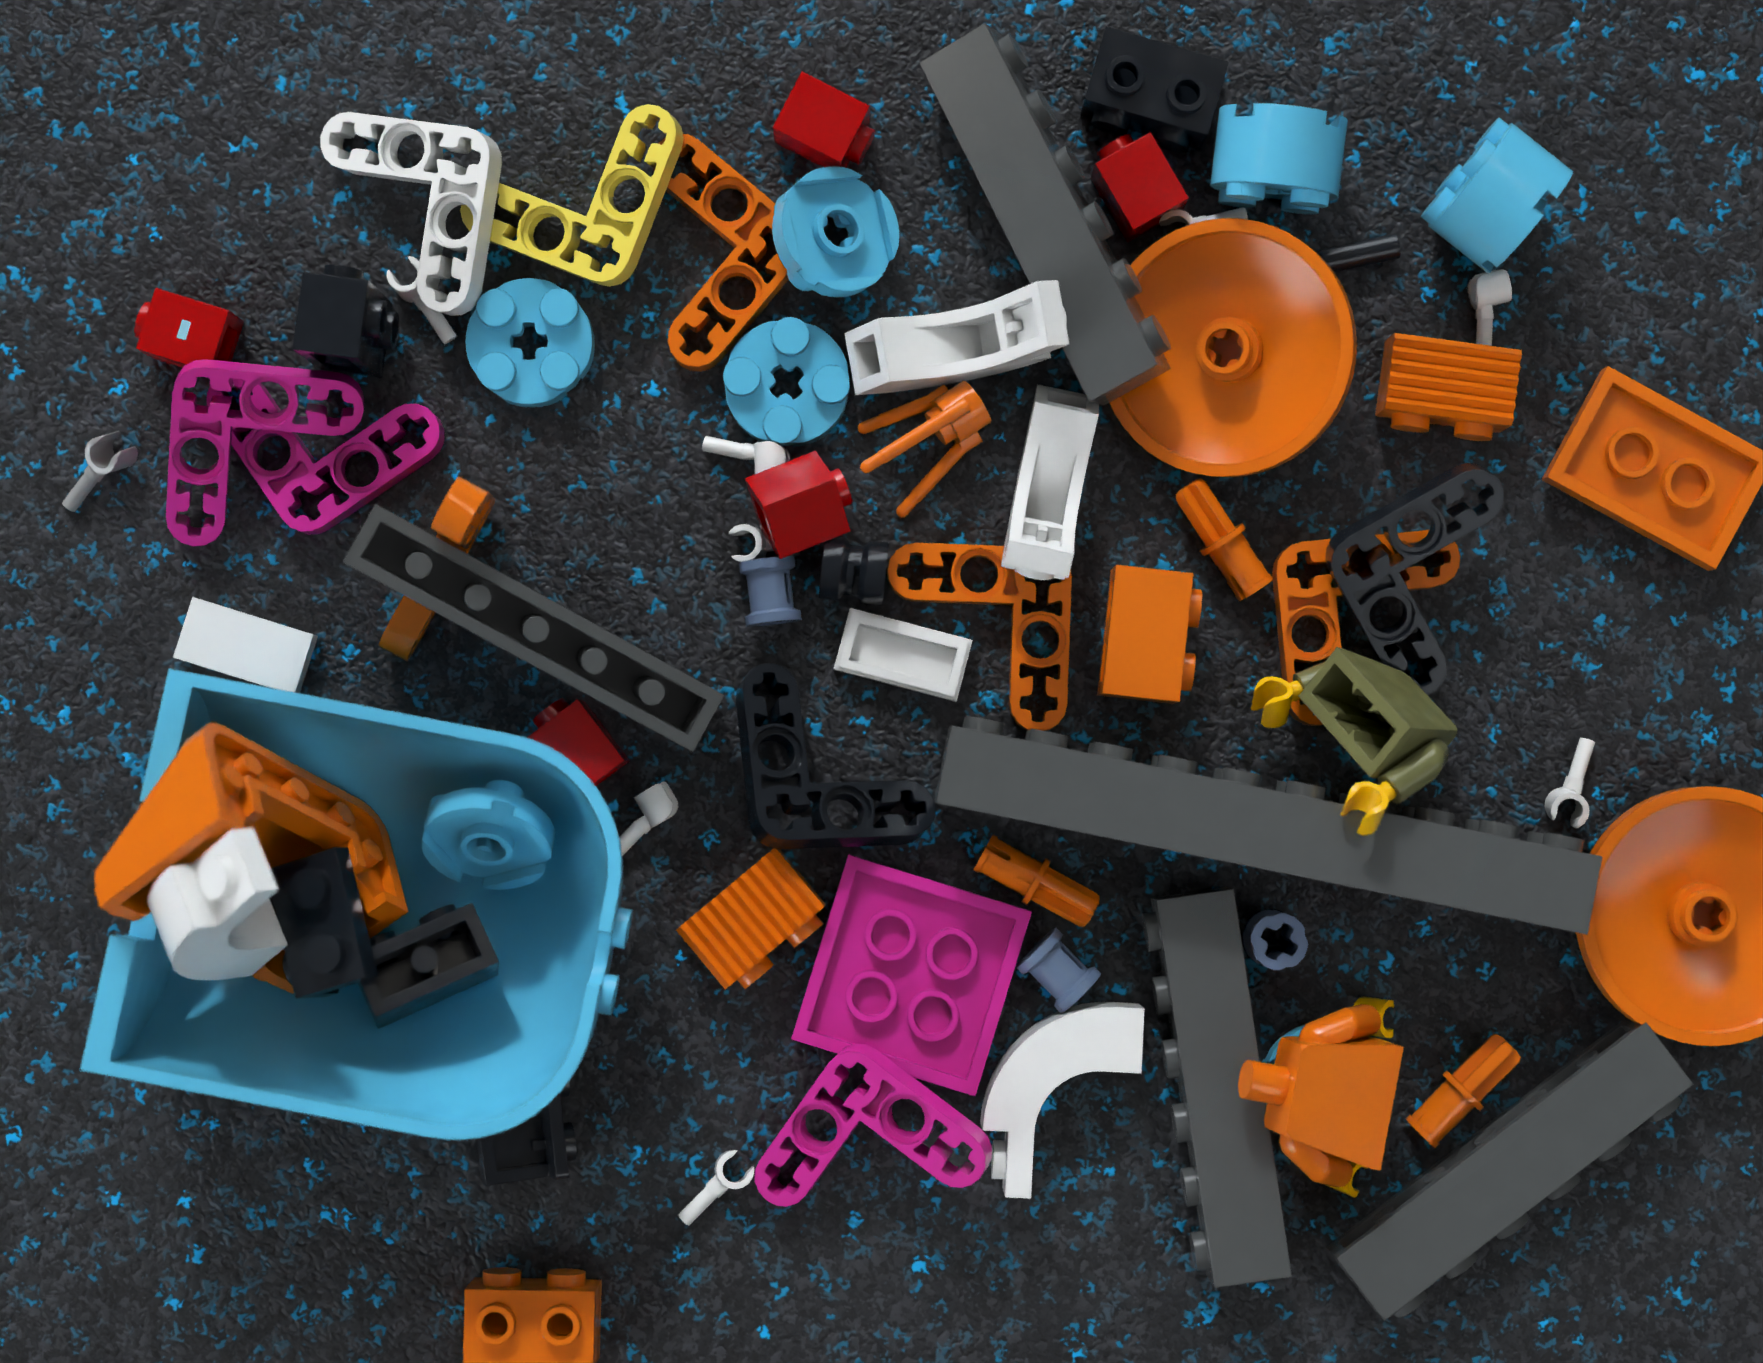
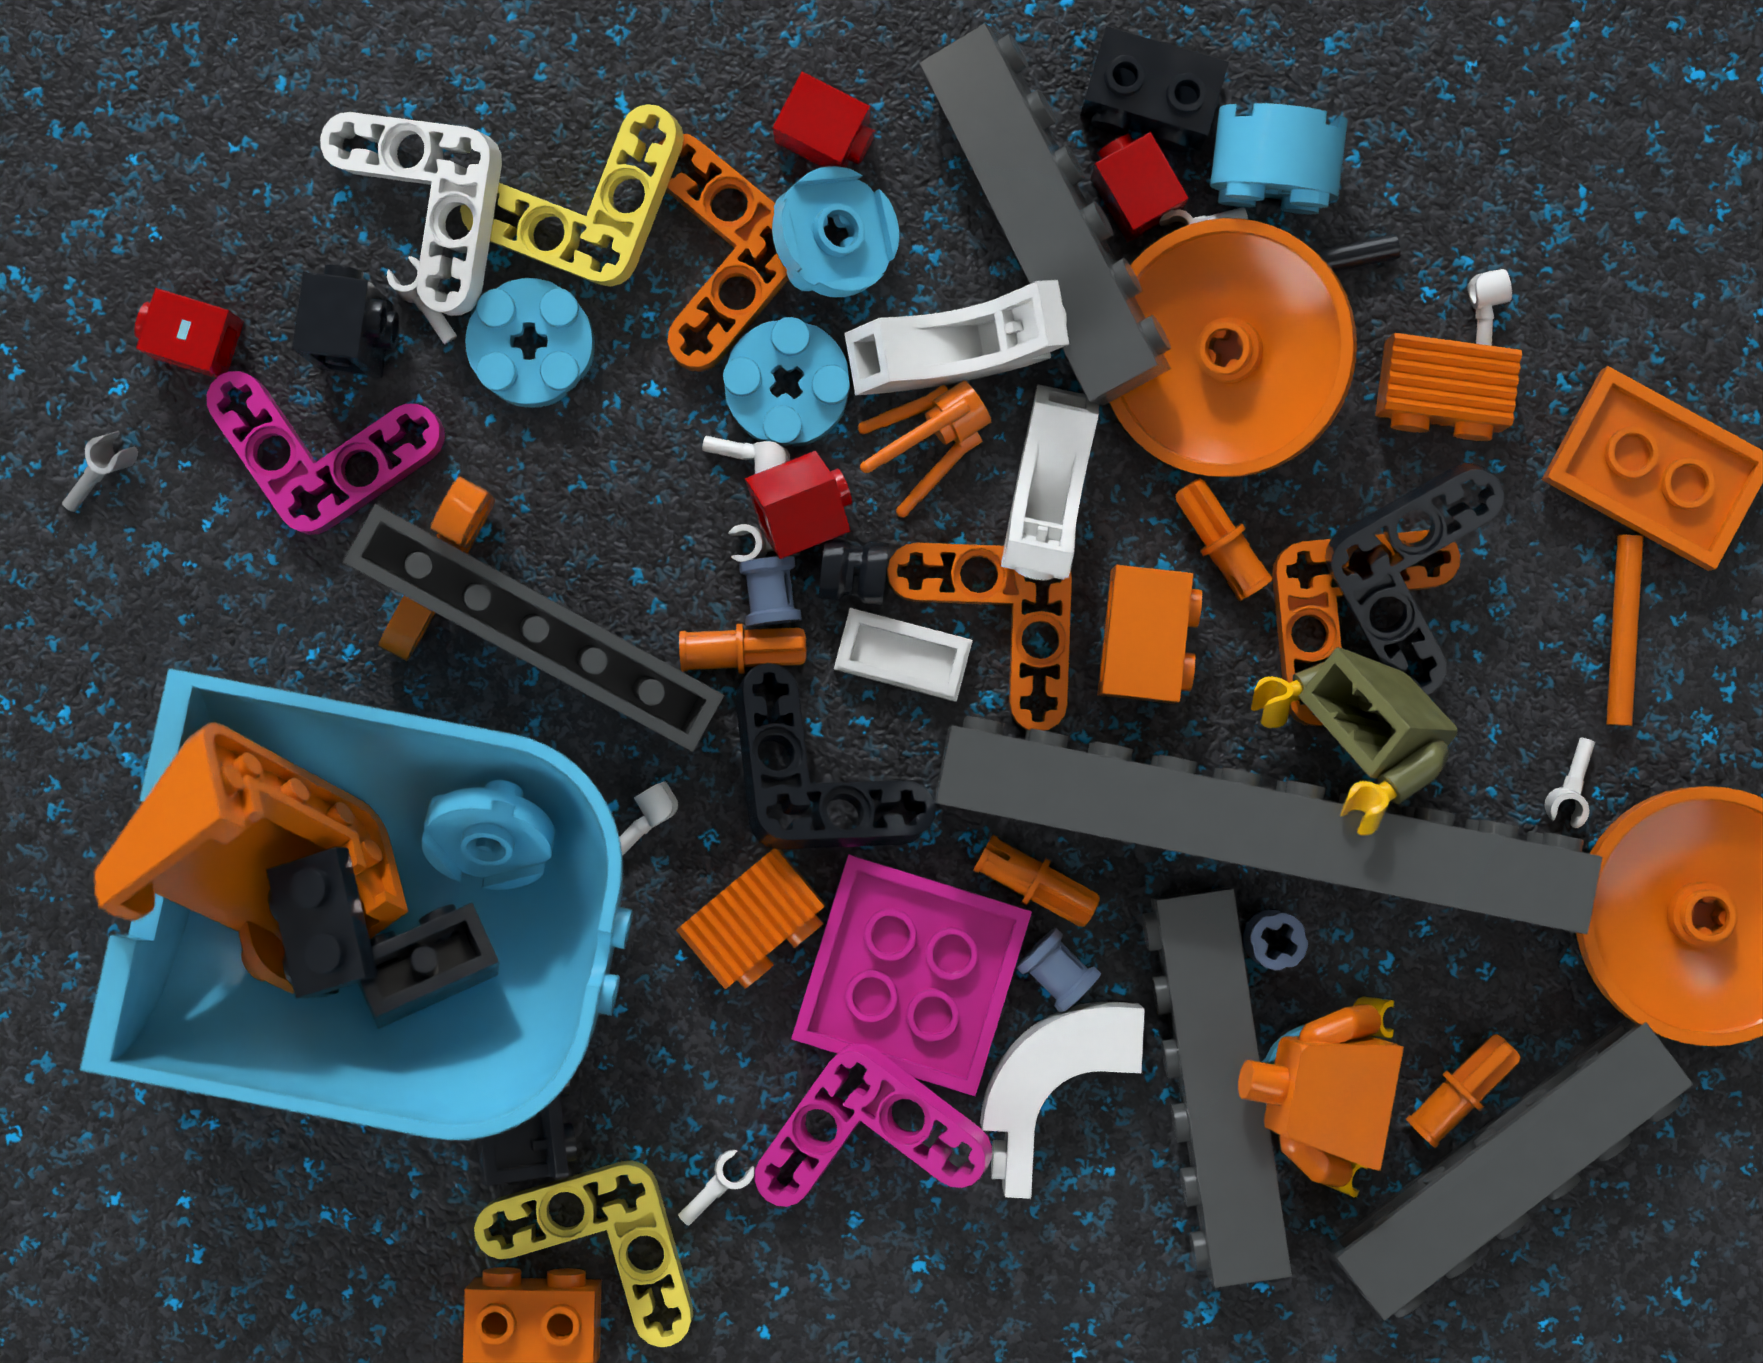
(216, 423): dark pink beam -> none
(219, 911): white arch -> none
(245, 646): white tile -> none
(580, 738): red brick -> none
(622, 1226): none -> light yellow beam
(741, 648): none -> orange axle
(1496, 195): medium azure brick -> none
(1624, 630): none -> orange bar

